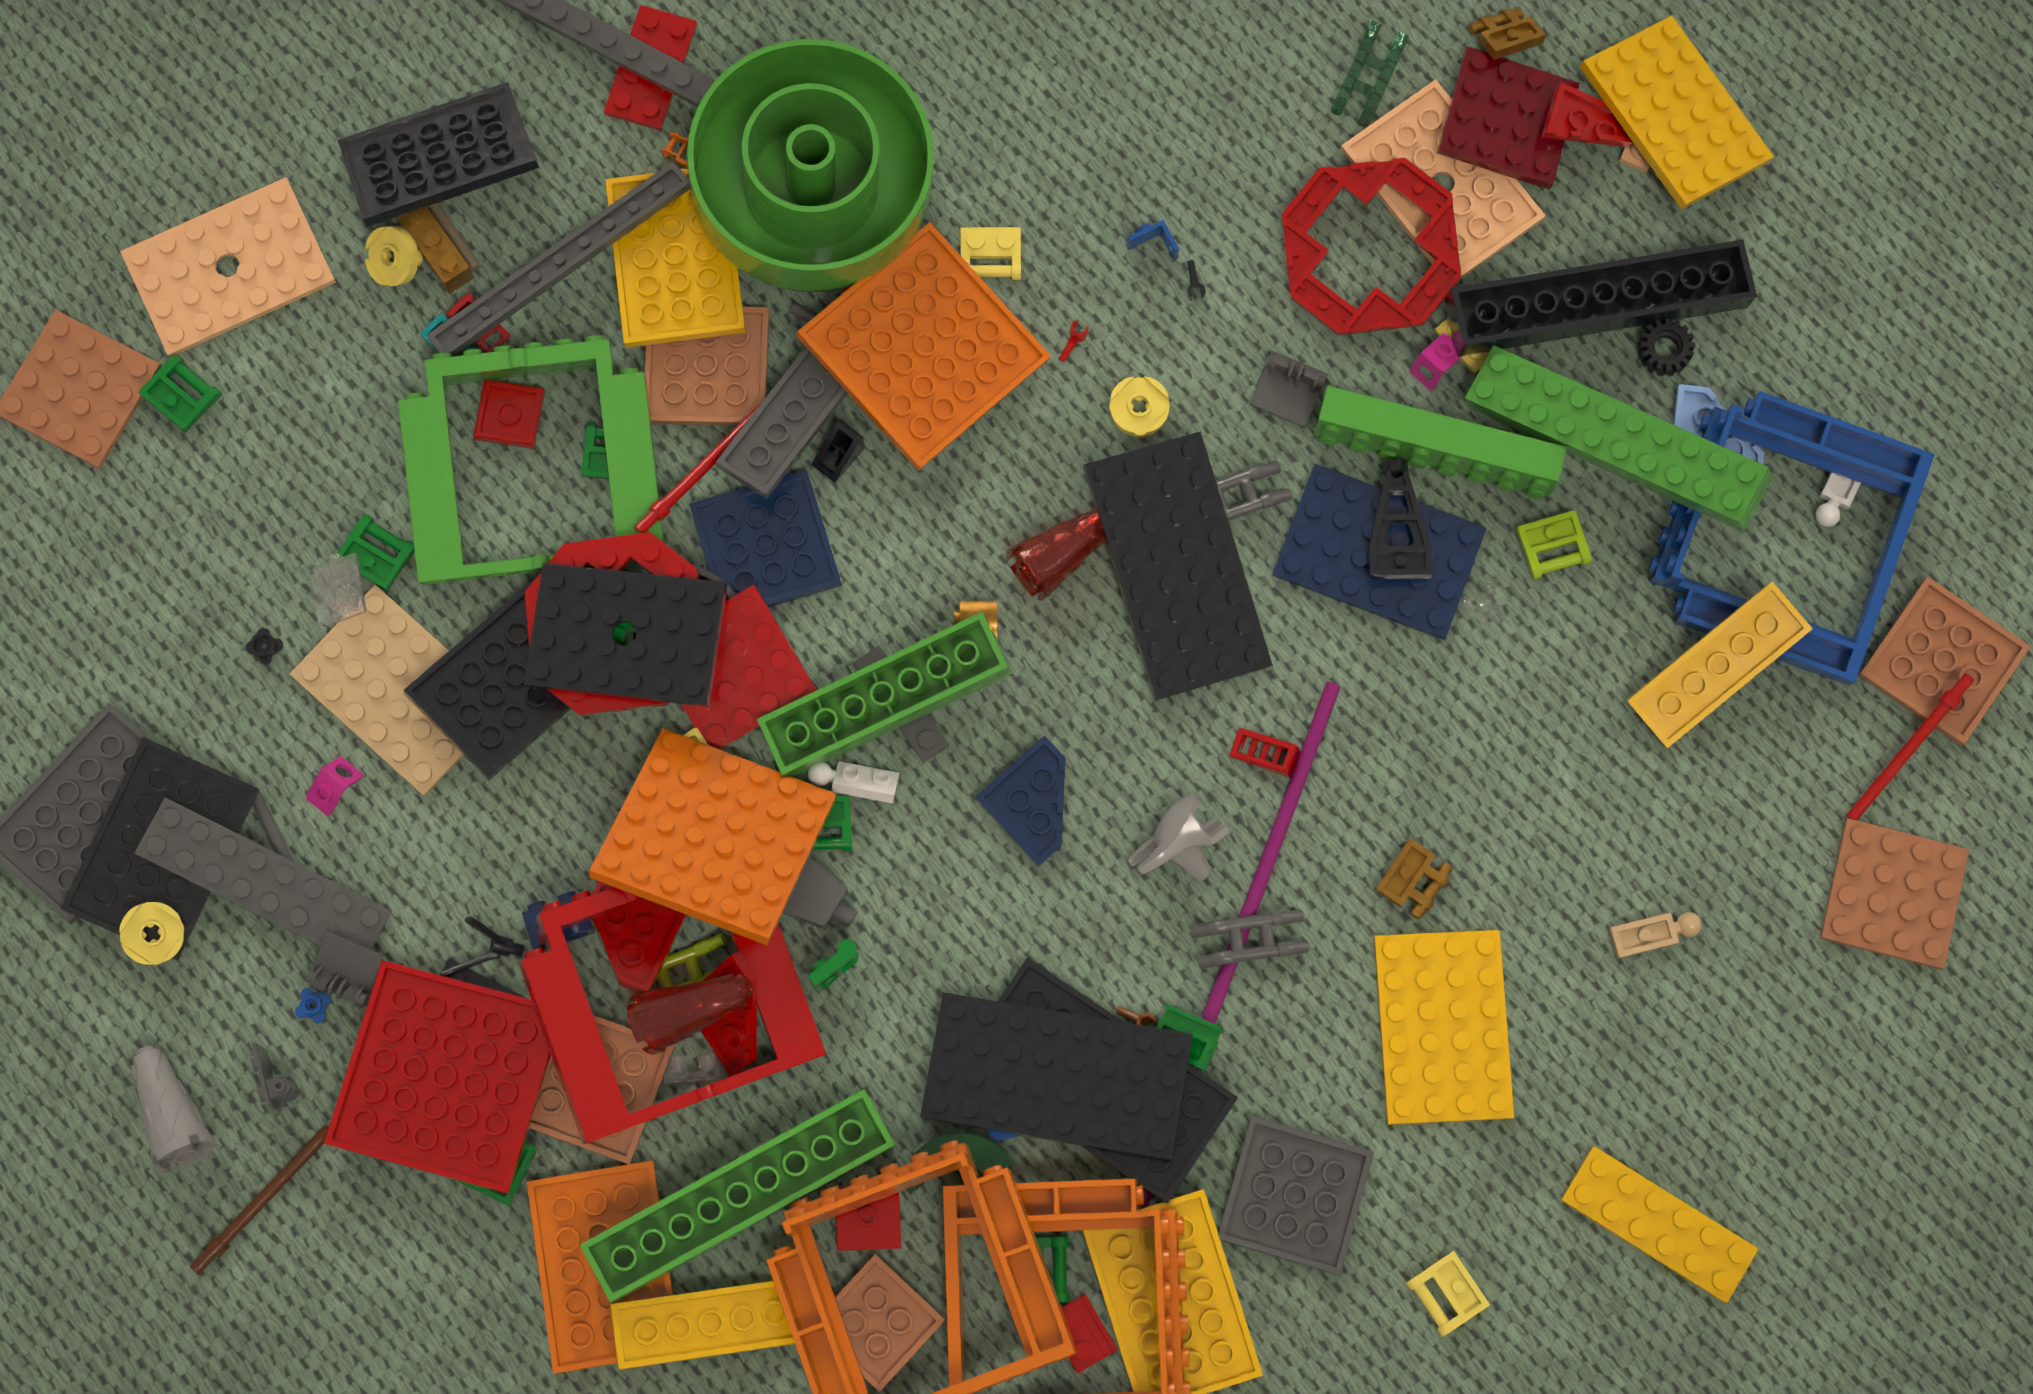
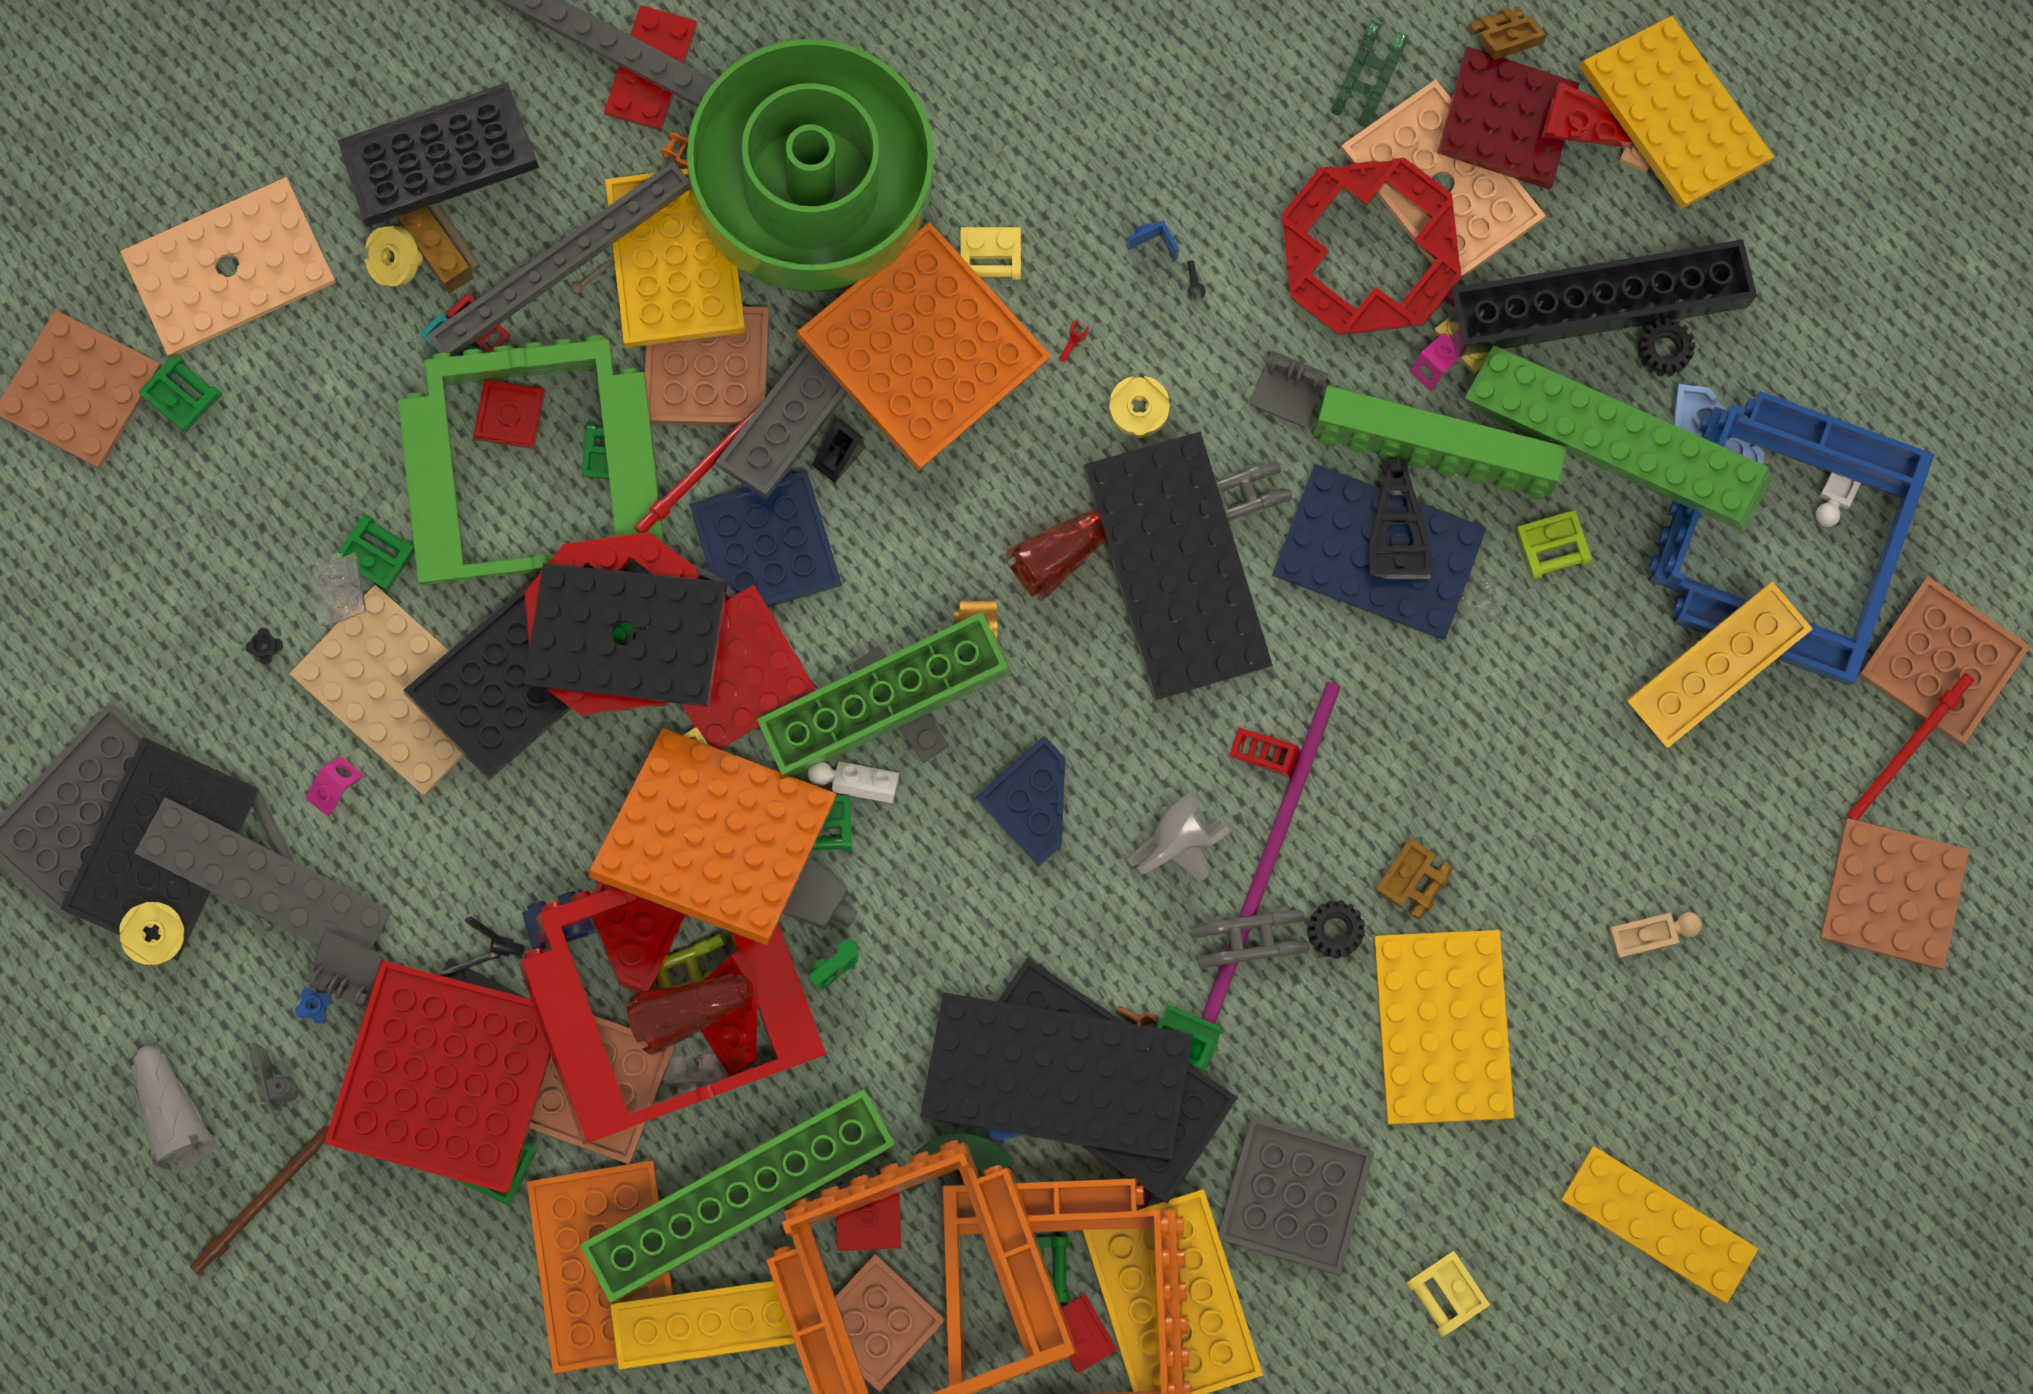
(576, 287): none -> dark tan hinge
(1336, 948): none -> black tyre

